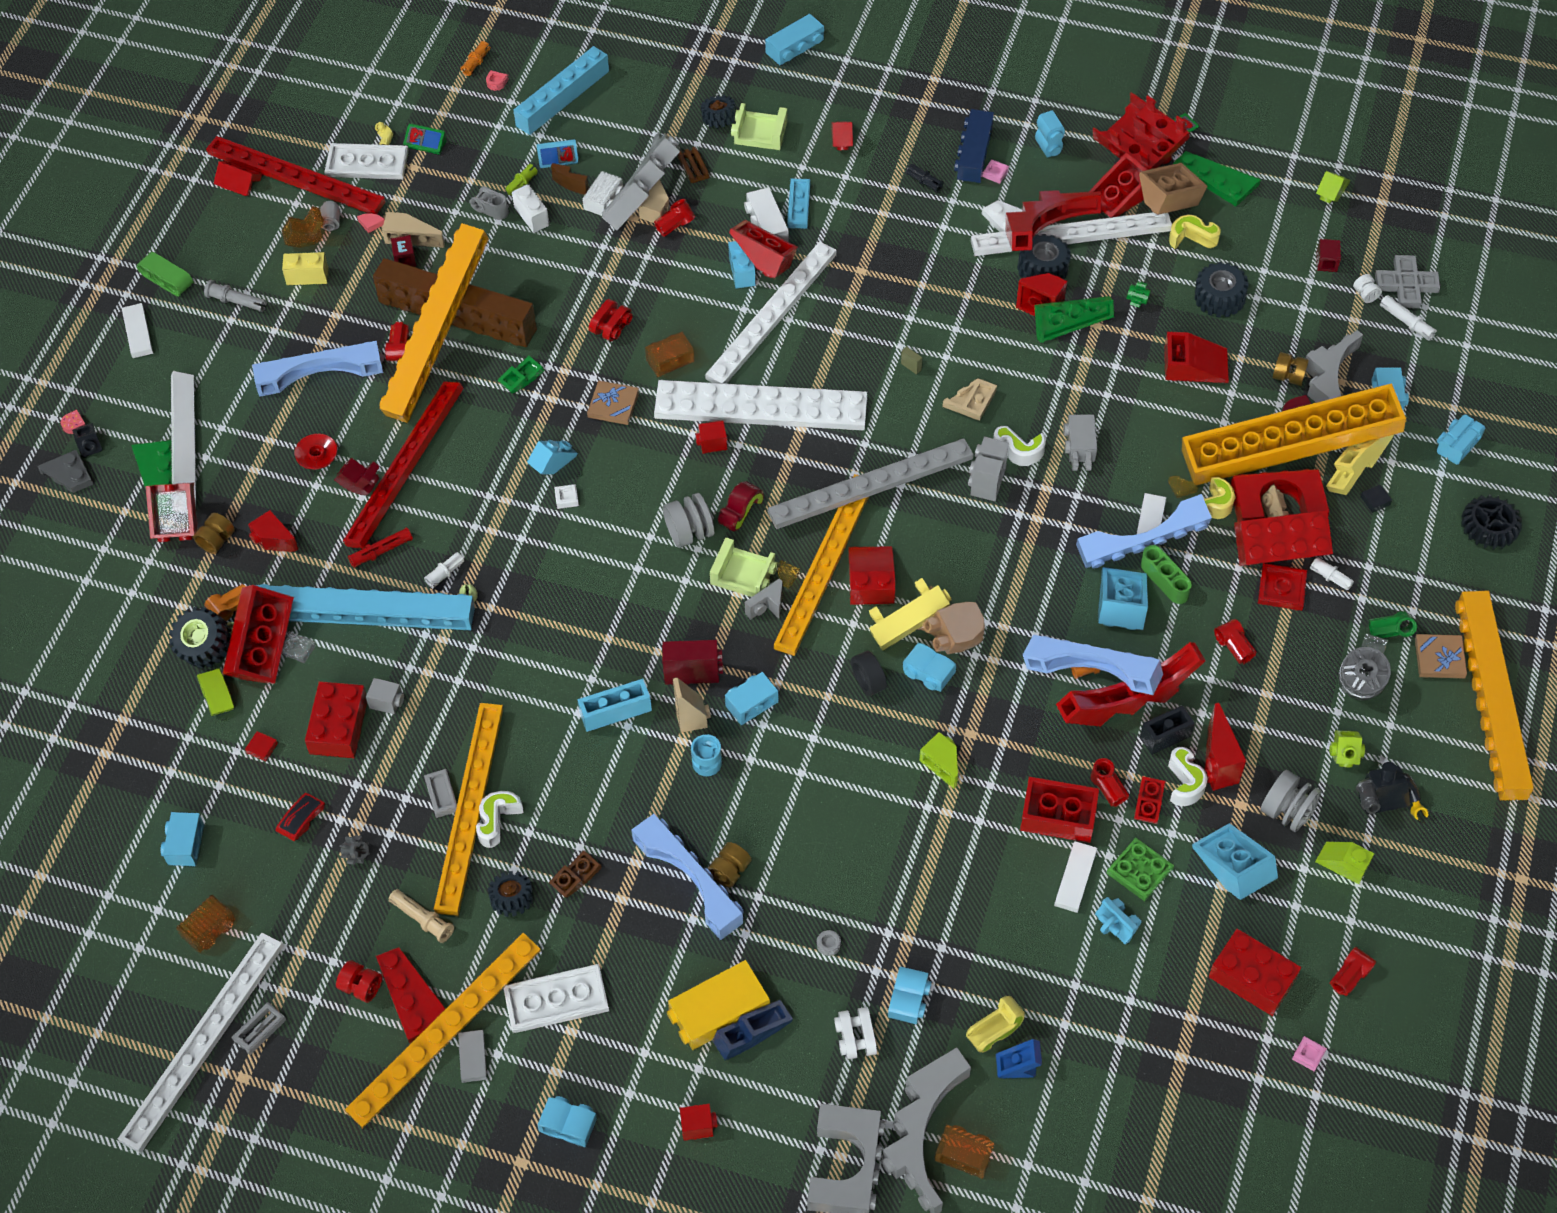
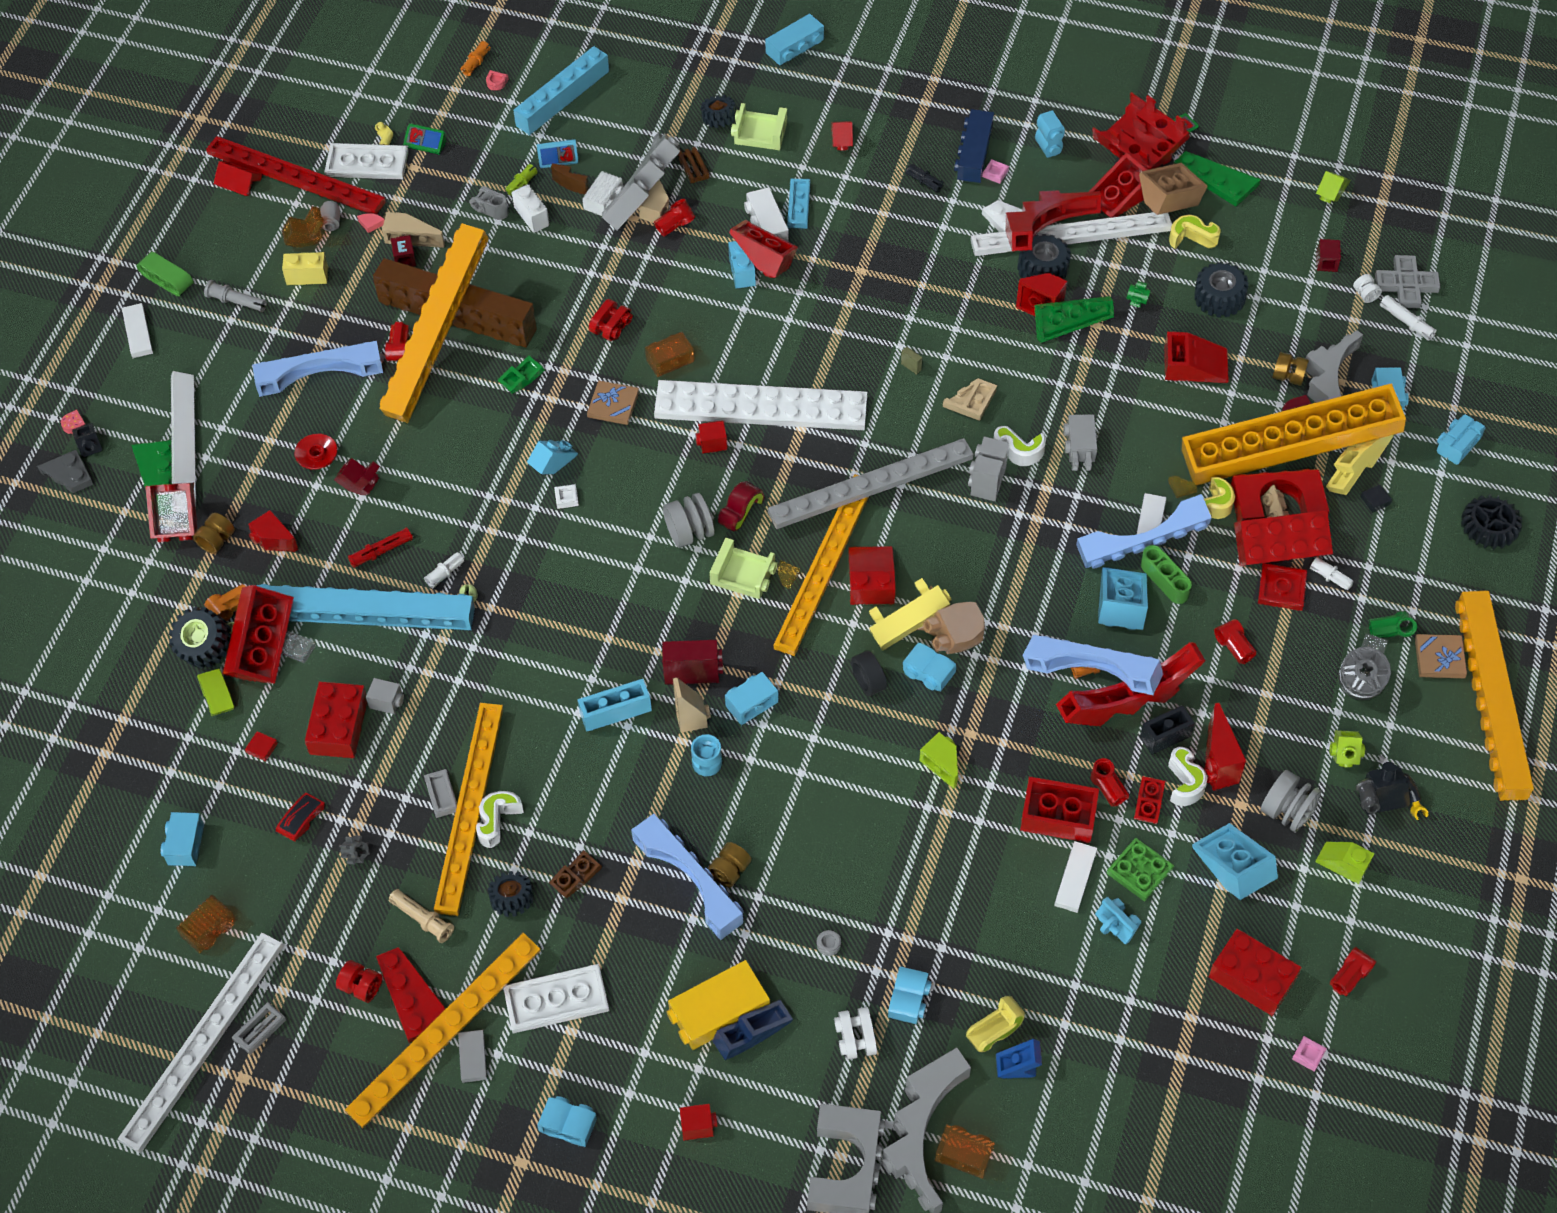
(402, 465): red plate -> none
(767, 598): light grey slope -> none
(771, 314): white plate -> none

